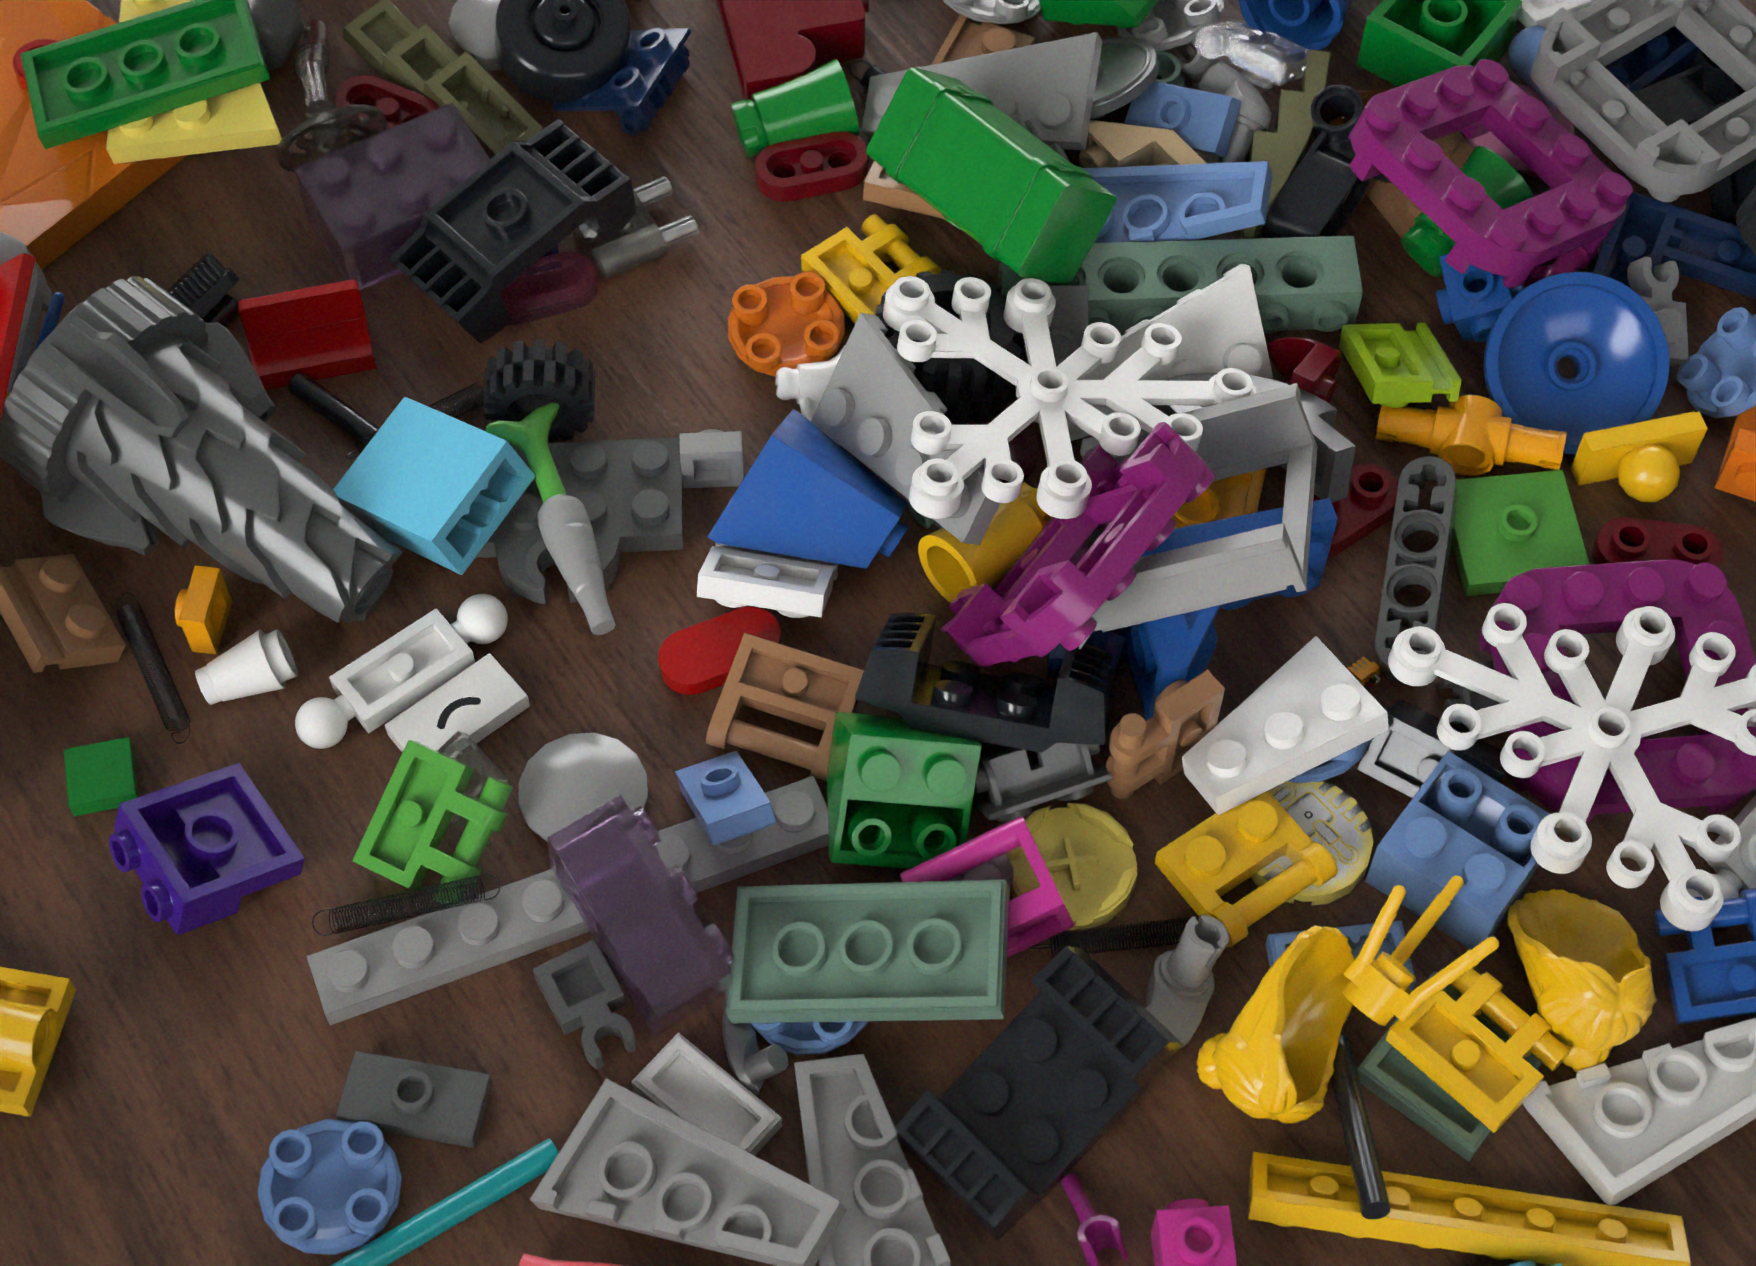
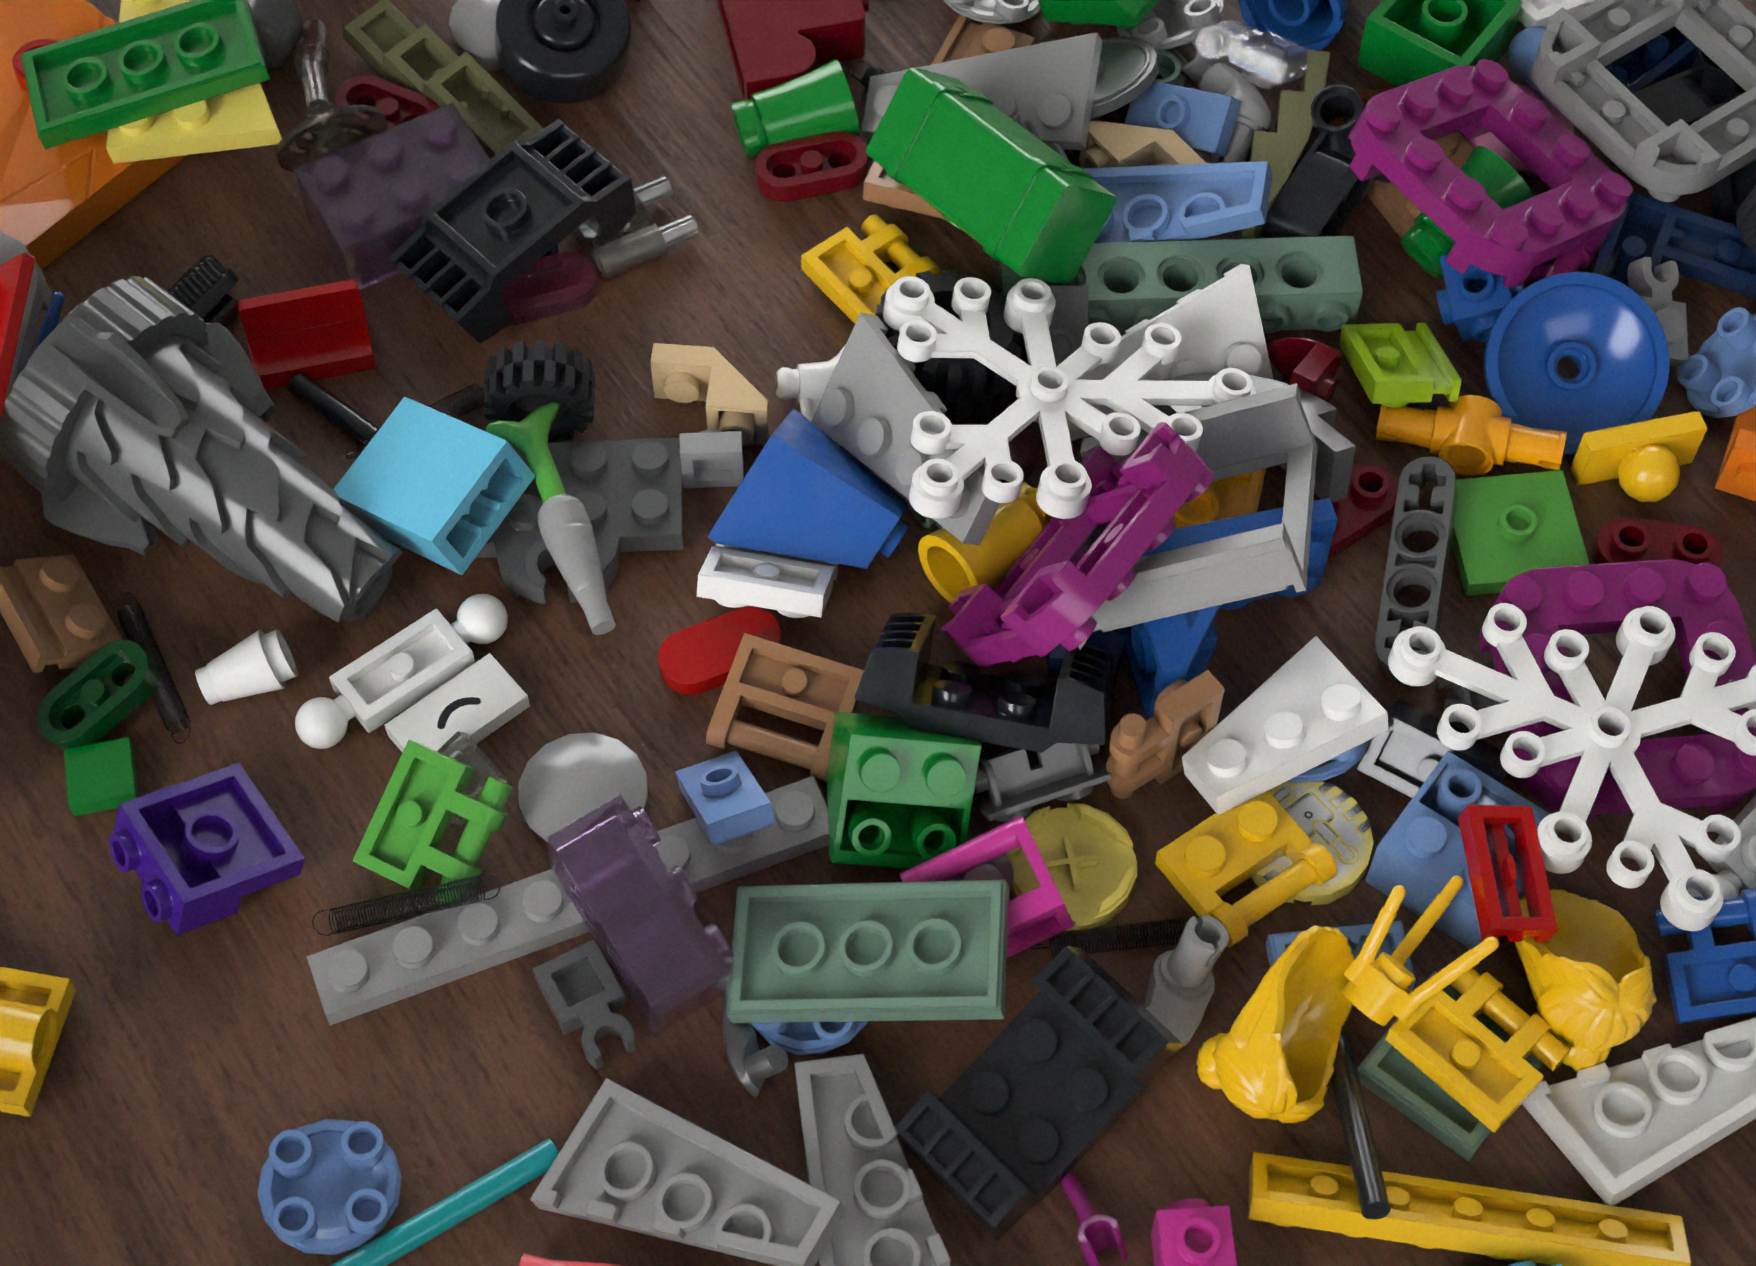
(99, 694): none -> dark green plate
(204, 609): light orange plate -> none
(415, 1098): dark grey plate -> none
(643, 82): dark blue hinge -> none
(703, 374): none -> tan slope
(706, 1095): white tile -> none
(785, 323): orange dish -> none
(1365, 670): light orange piece -> none
(1512, 924): none -> red tile

